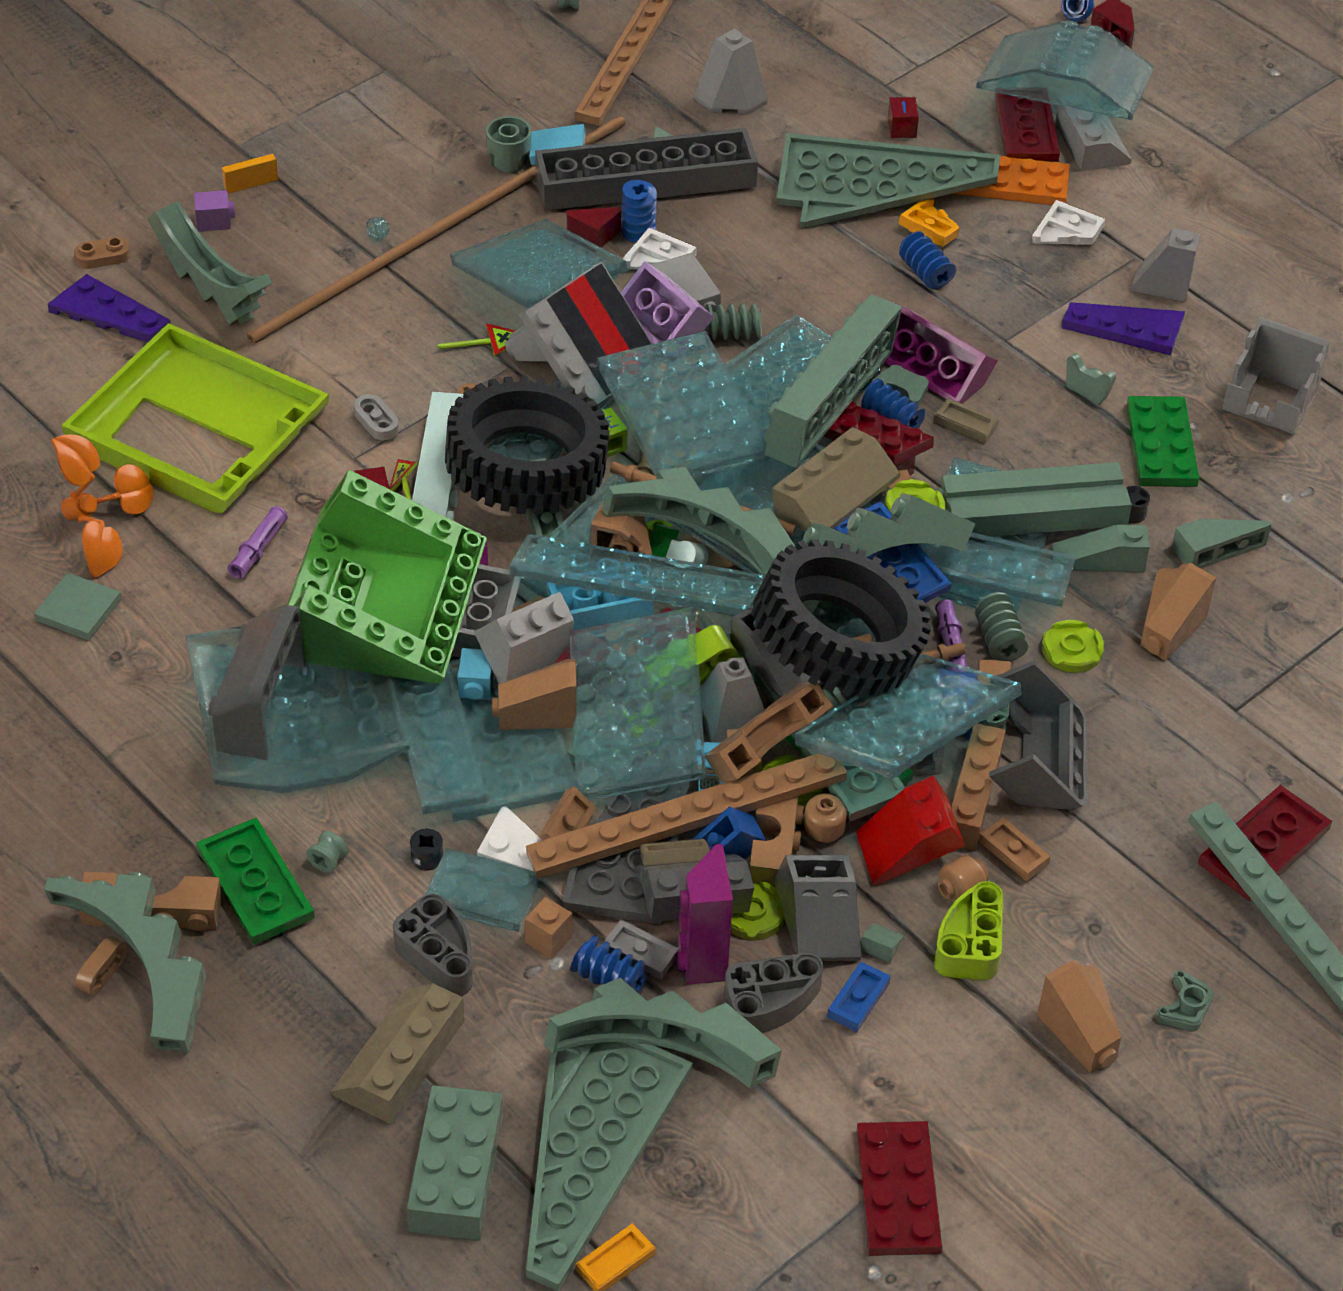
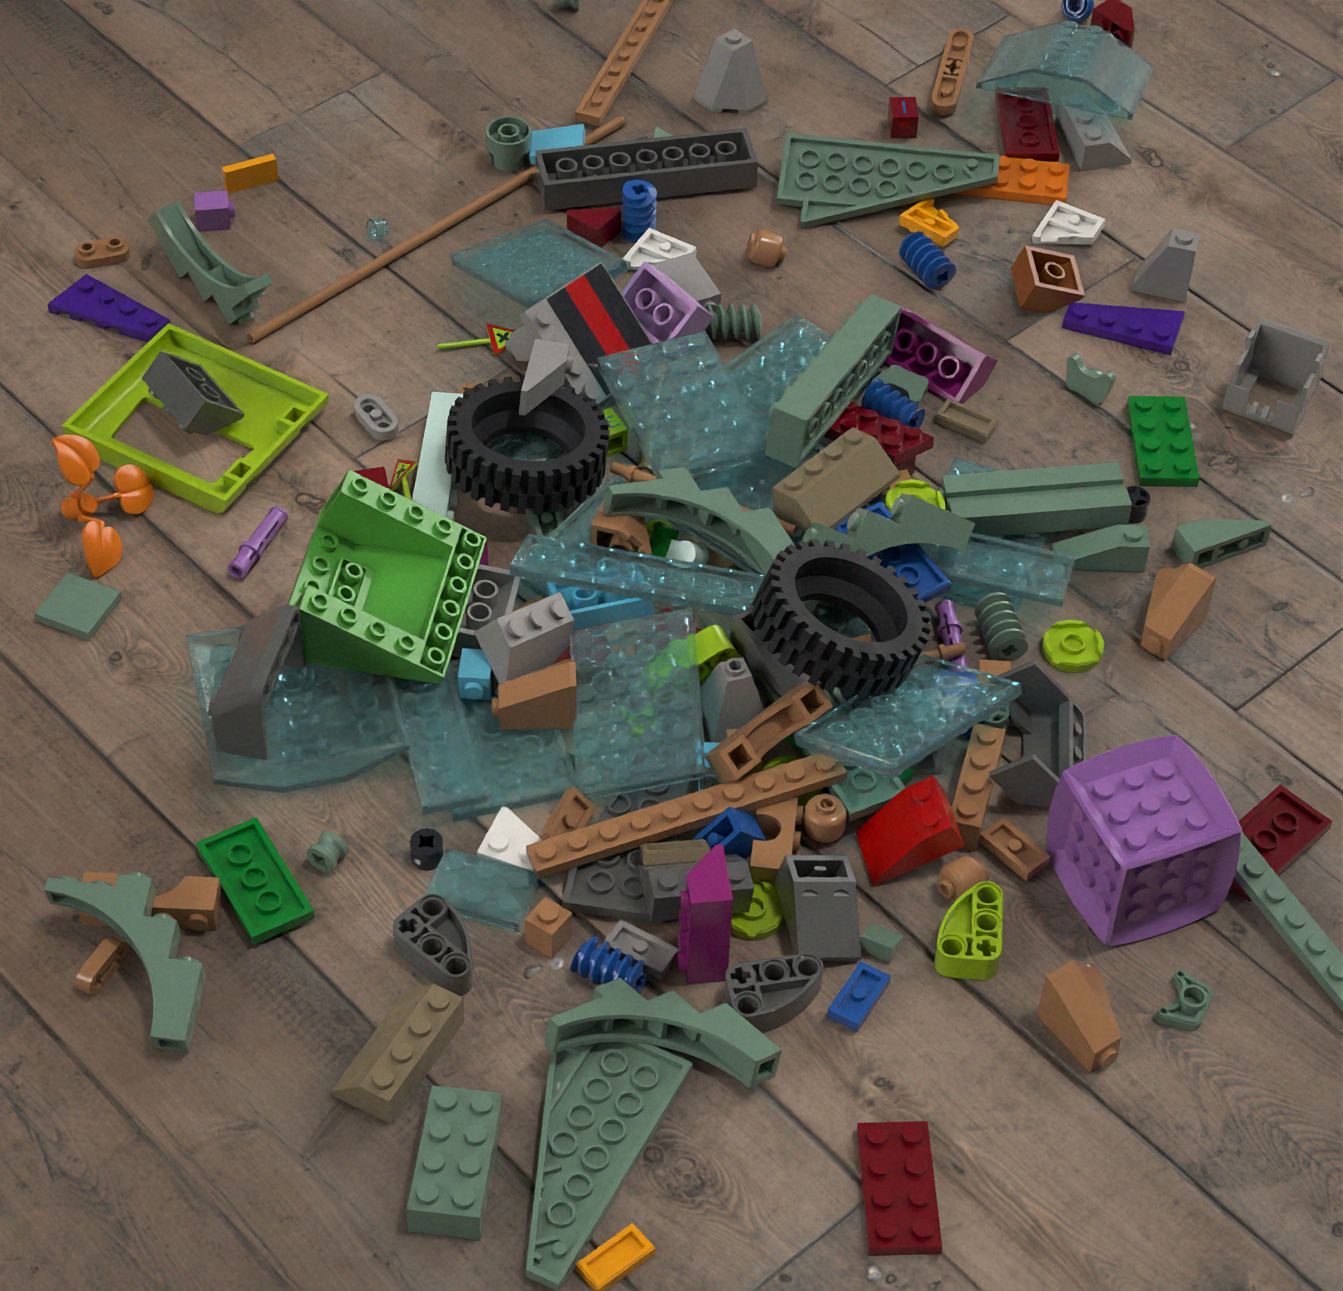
(190, 394): none -> dark grey slope
(545, 373): none -> light grey slope
(766, 248): none -> medium nougat head
(957, 56): none -> medium nougat piece
(1046, 279): none -> dark orange slope
(1142, 839): none -> medium lavender piece

